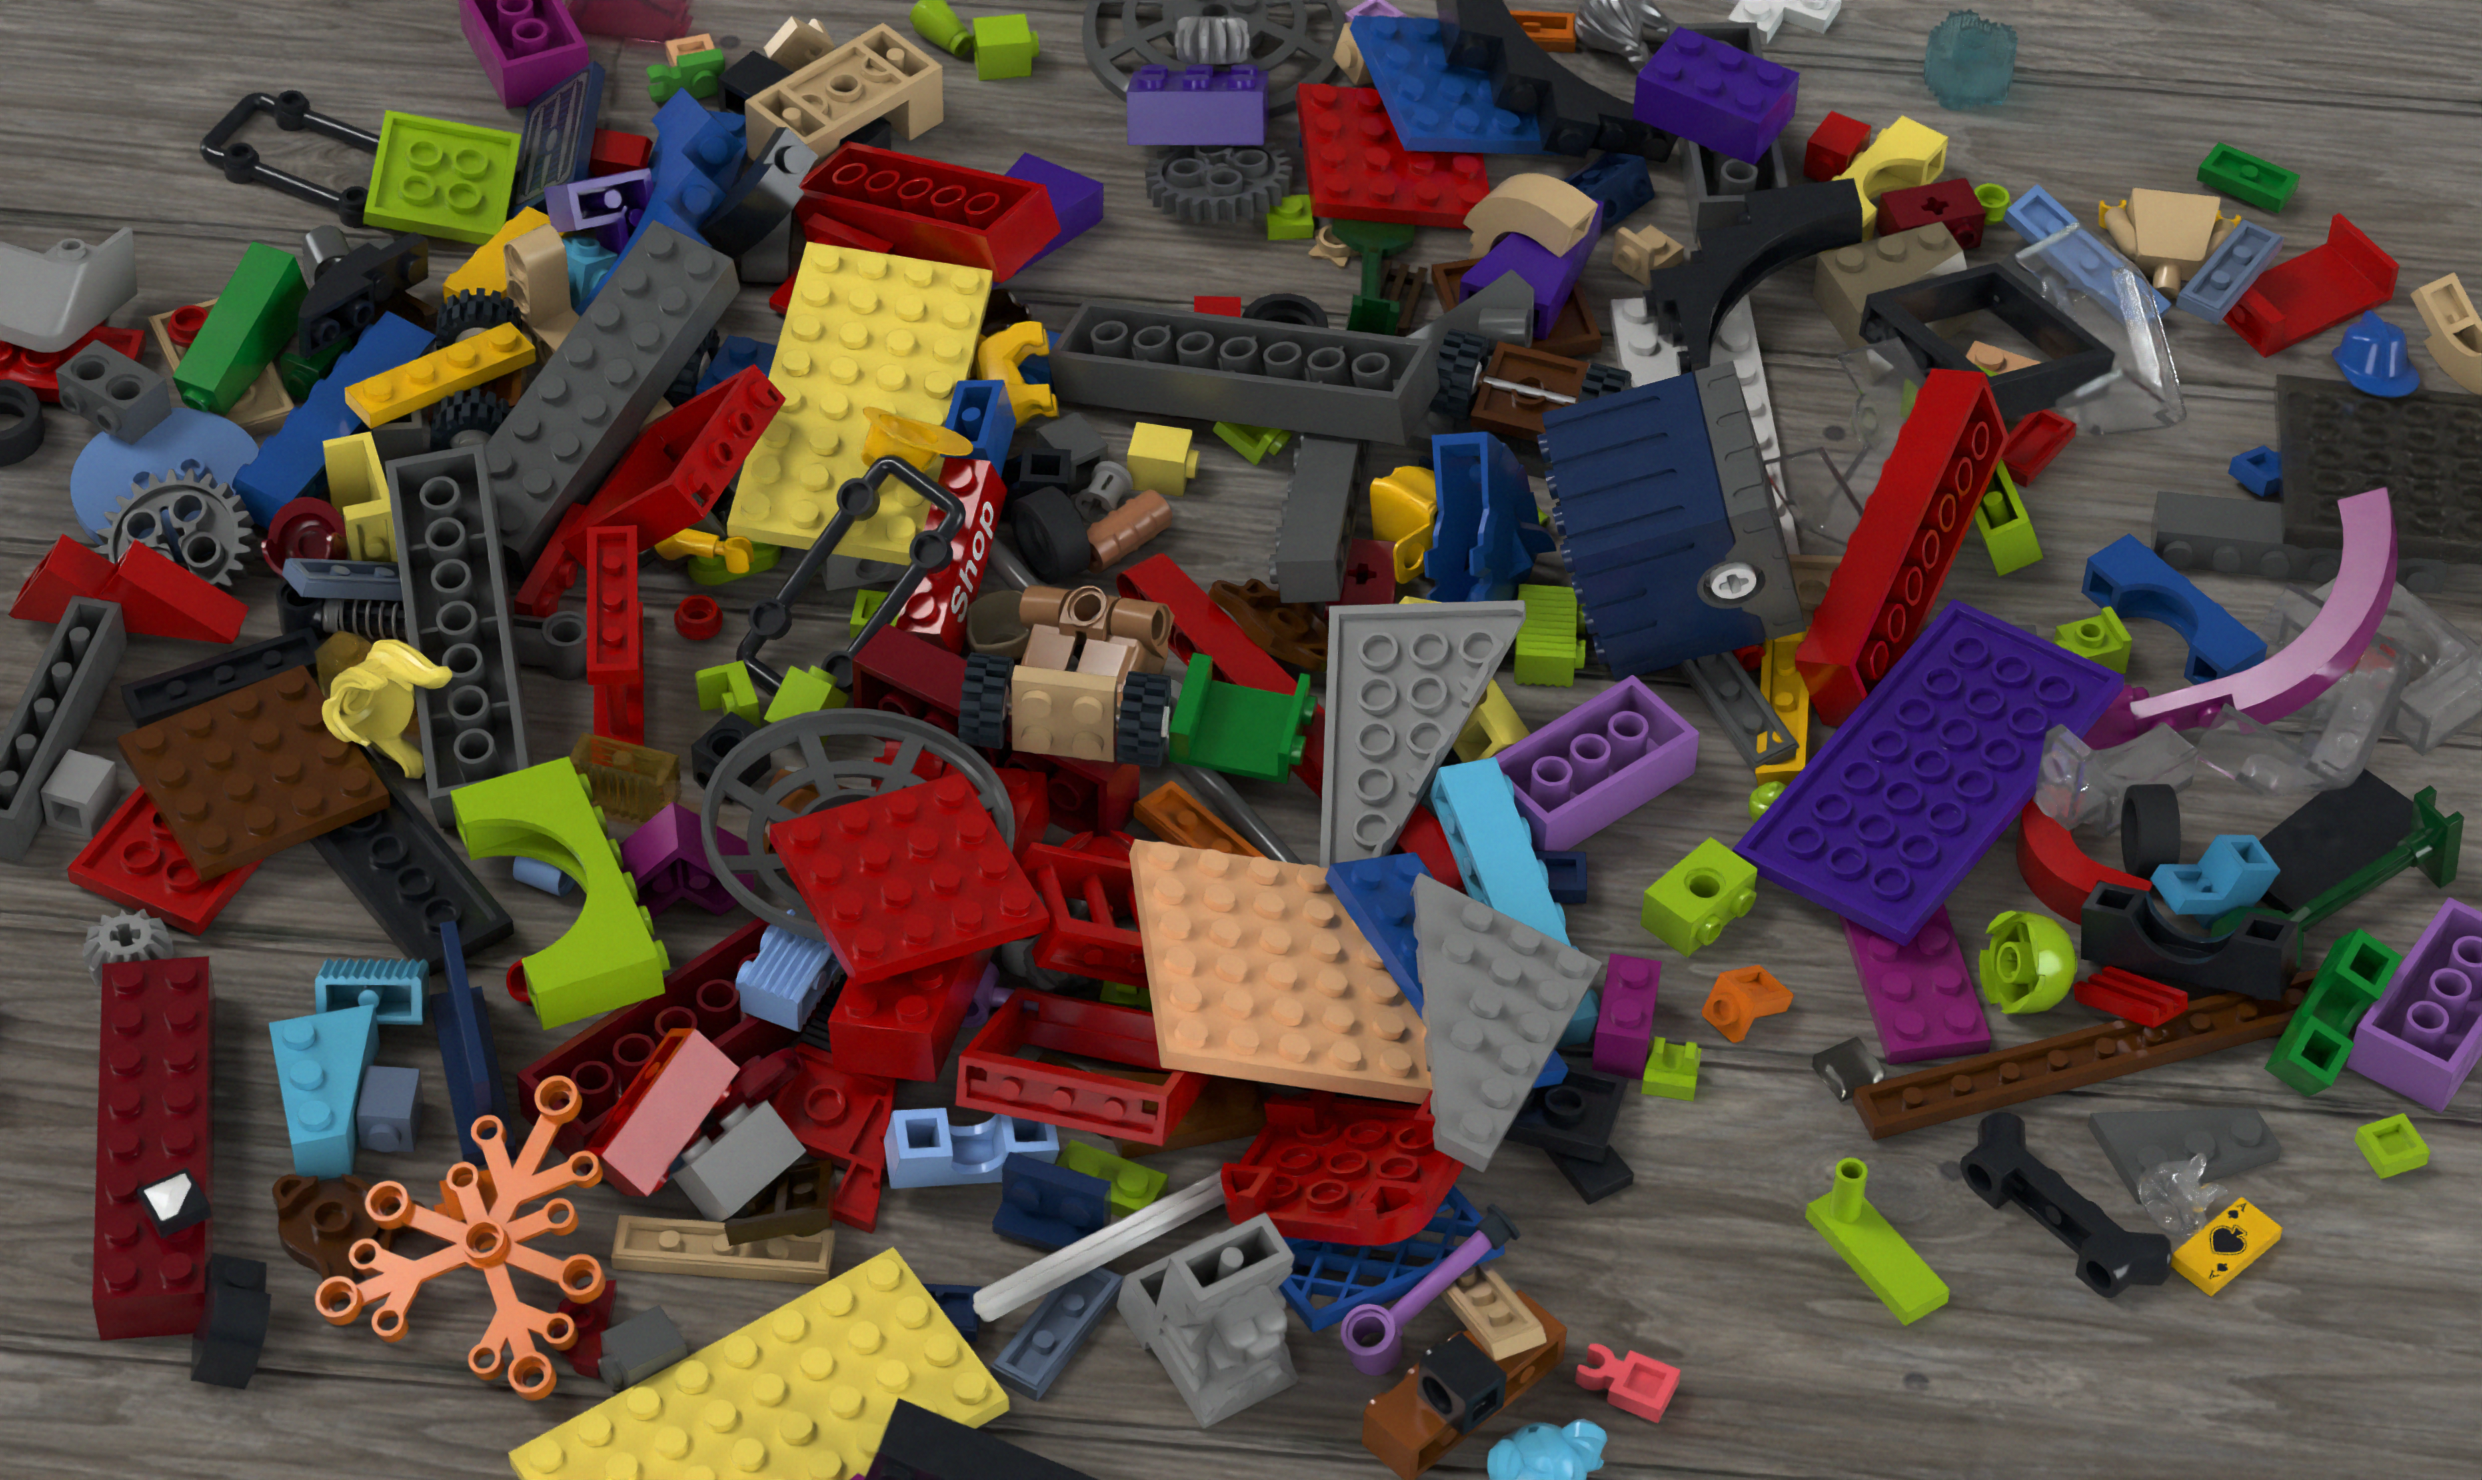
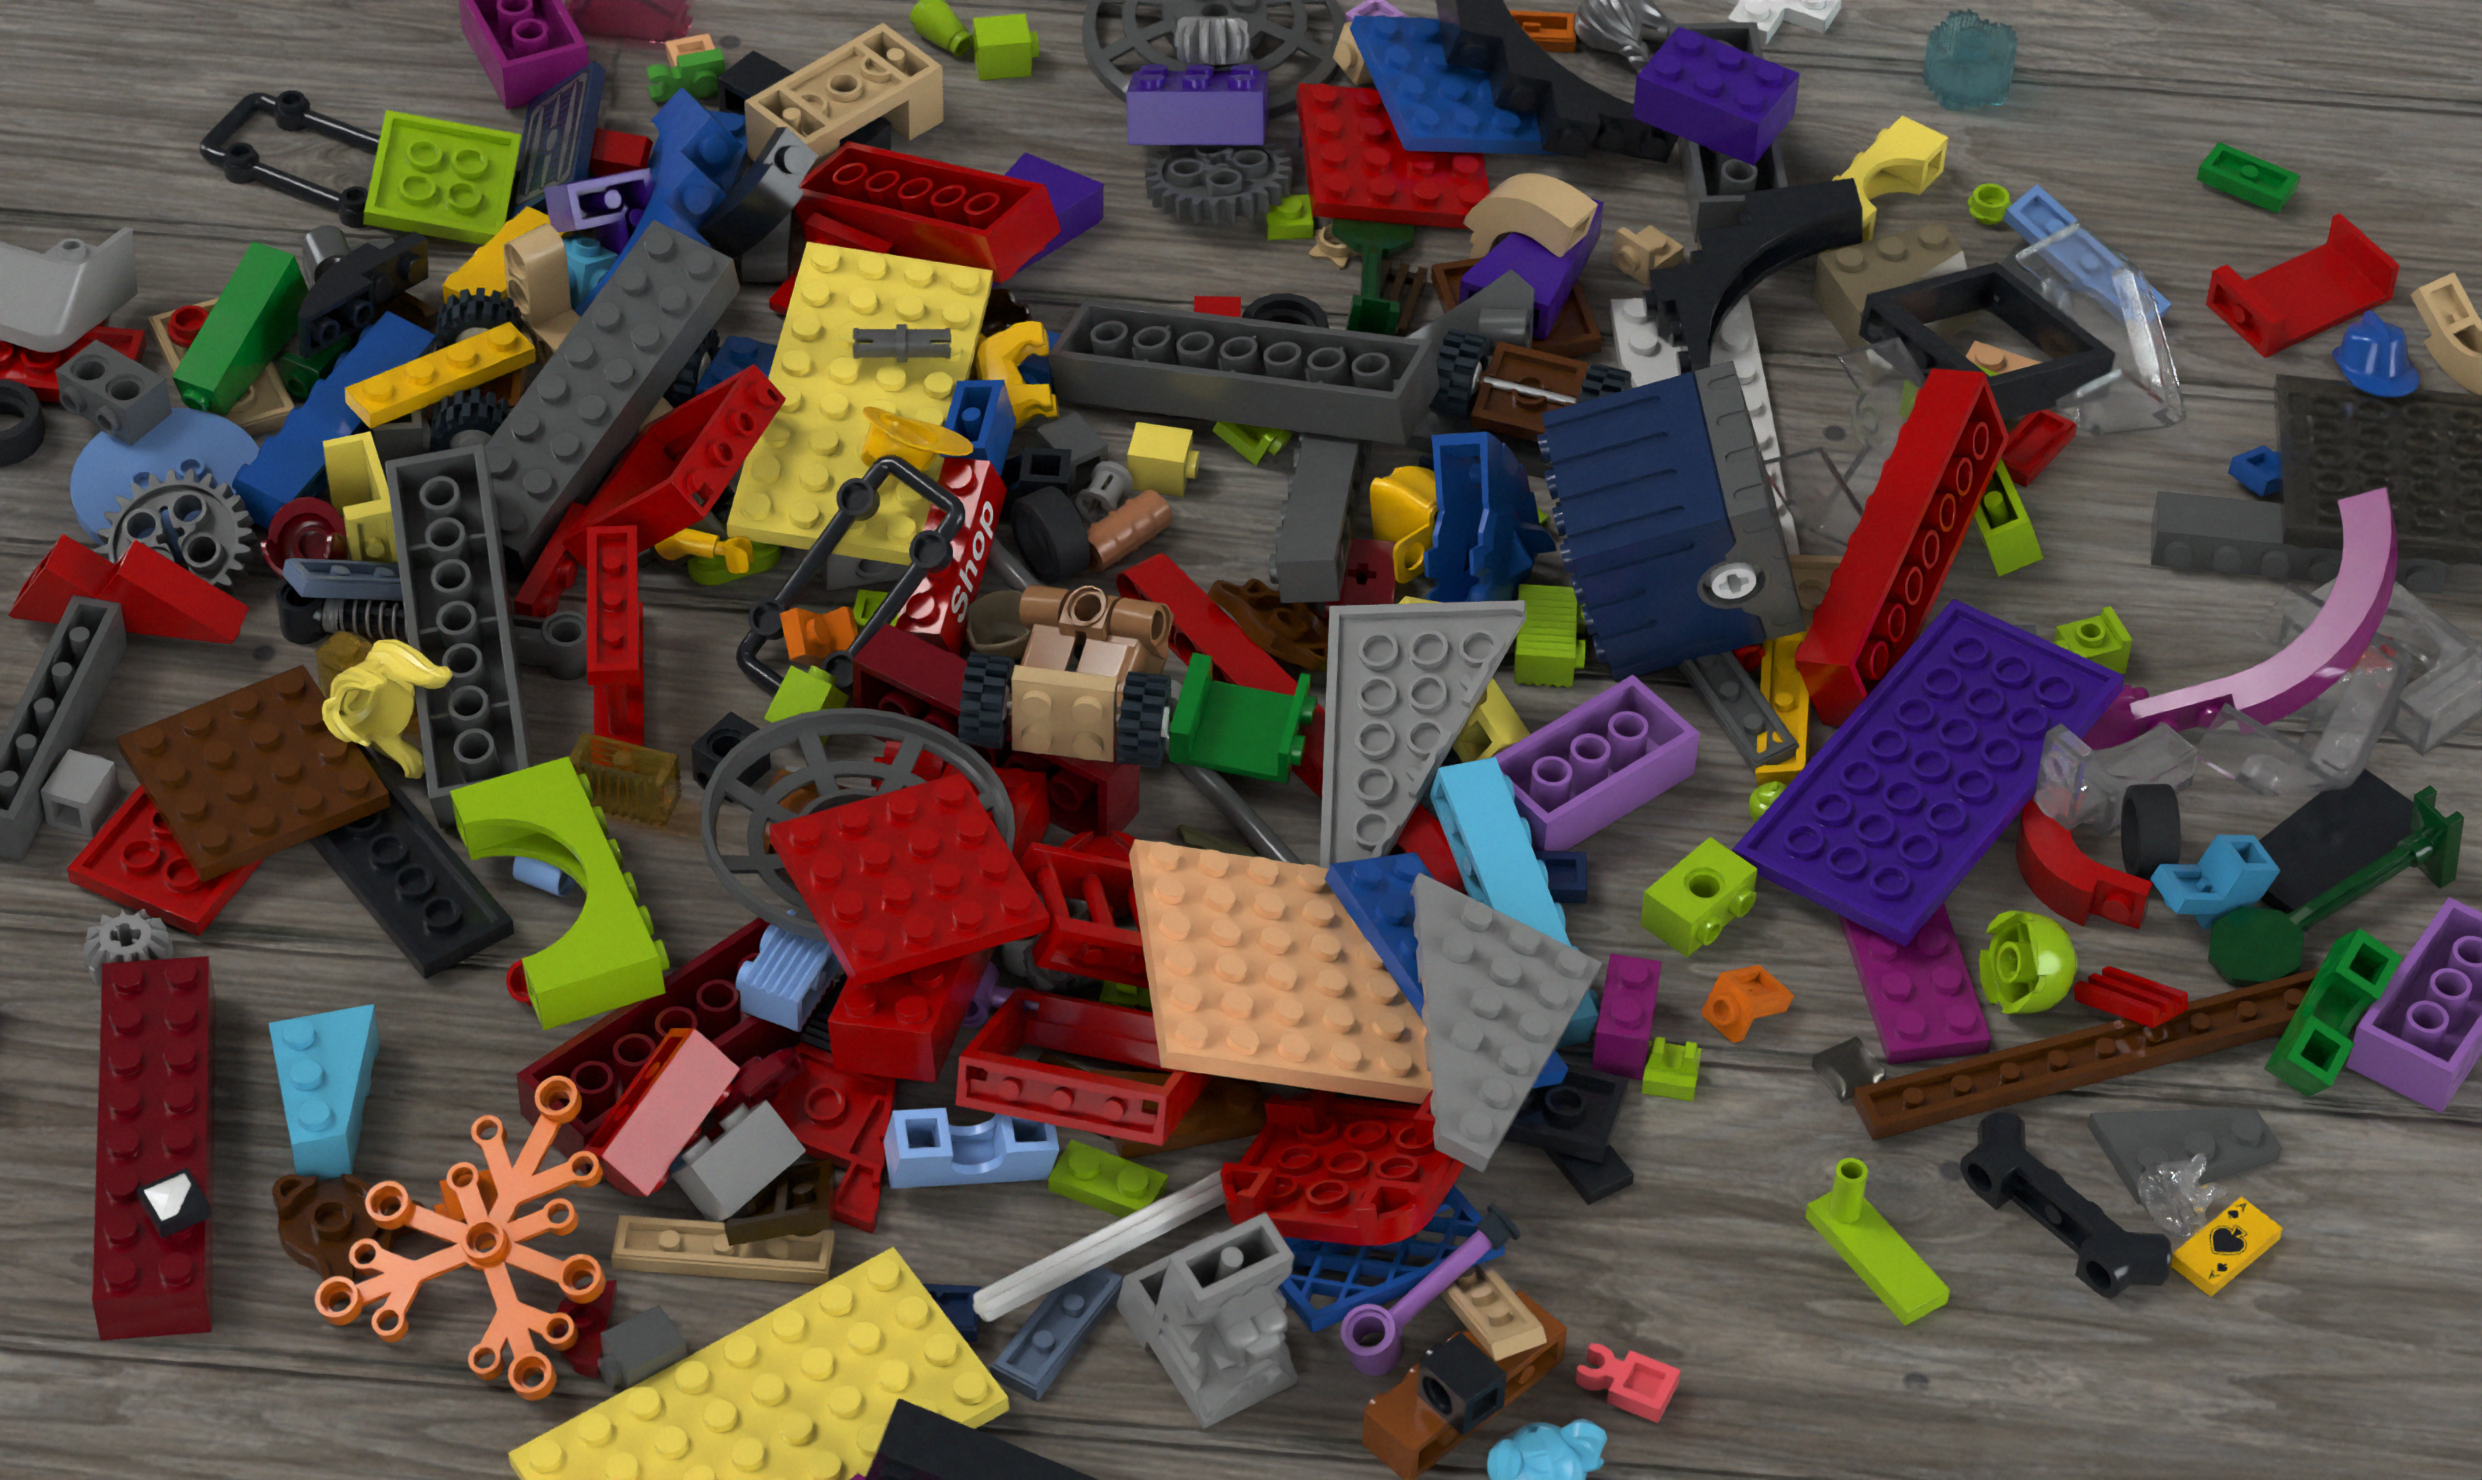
(211, 678): black plate -> none
(233, 1322): black brick -> none
(390, 1109): sand blue brick -> none
(395, 988): medium azure brick -> none
(468, 1053): dark blue fence -> none
(671, 862): magenta brick -> none
(698, 618): red plate -> none
(728, 688): lime bracket -> none
(799, 44): tan bracket -> none
(814, 636): none -> orange bracket
(902, 343): none -> dark grey pin
(1050, 1203): dark blue bracket -> none
(1187, 823): orange tile -> none
(1617, 181): dark blue bracket -> none
(1835, 146): red brick -> none
(1924, 205): dark red brick -> none
(2128, 932): black arch -> none
(2145, 586): blue arch -> none
(2167, 234): tan torso -> none
(2229, 272): sand blue tile -> none
(2392, 1146): lime plate -> none

